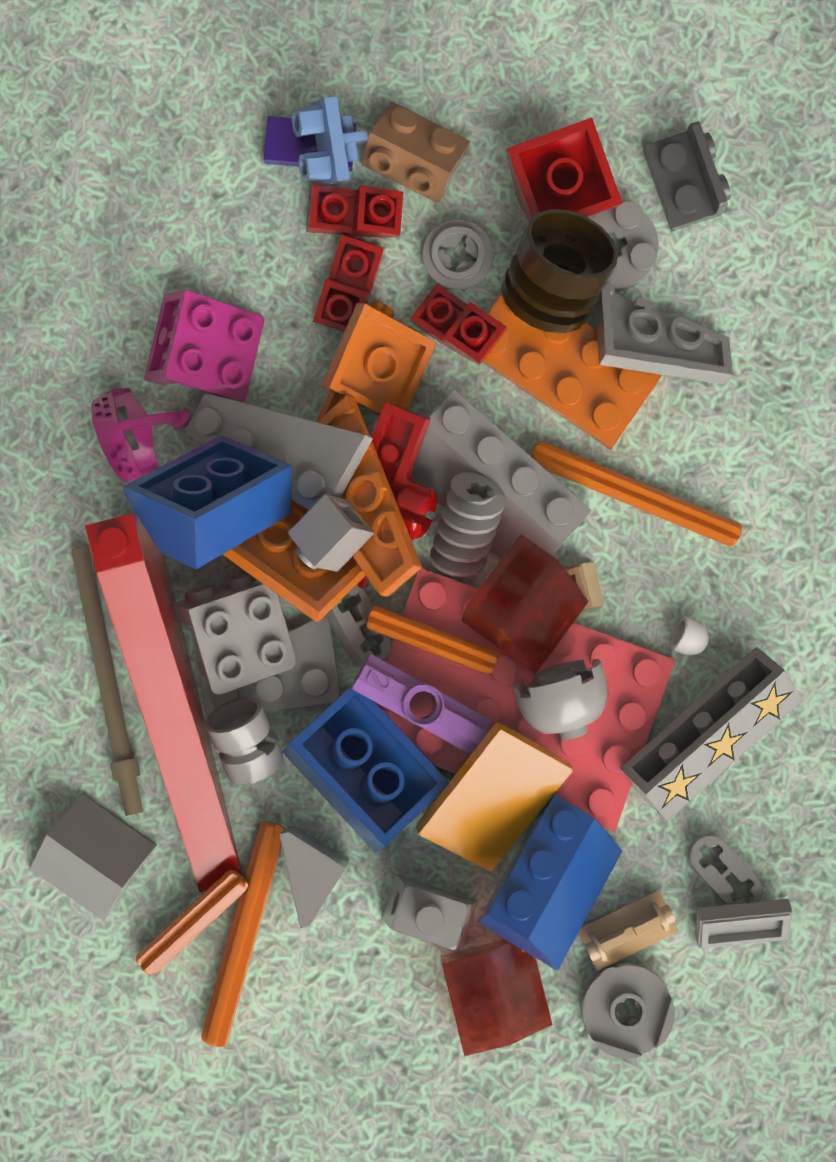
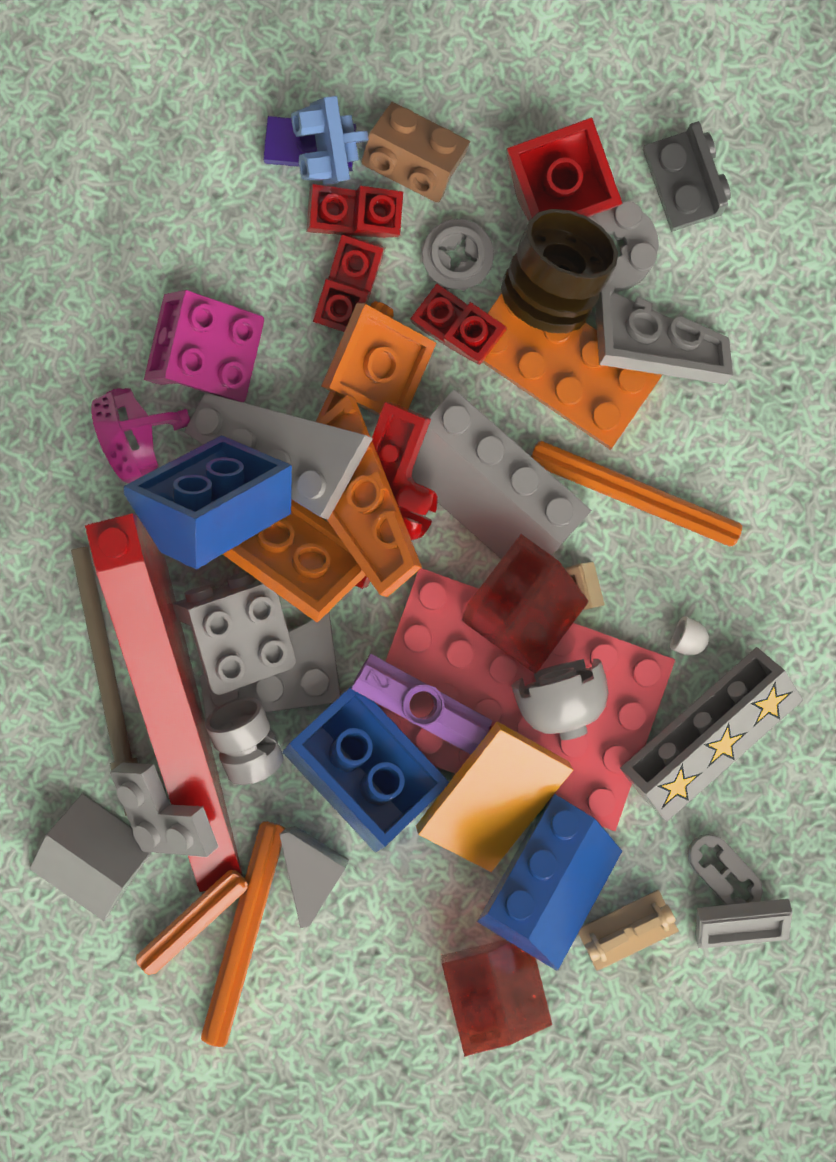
(154, 821): none -> light grey plate
(330, 533): light grey brick -> none
(348, 628): light grey beam -> none
(428, 912): light grey torso -> none
(432, 640): orange axle -> none
(467, 525): light grey piece -> none
(640, 1033): light grey plate -> none

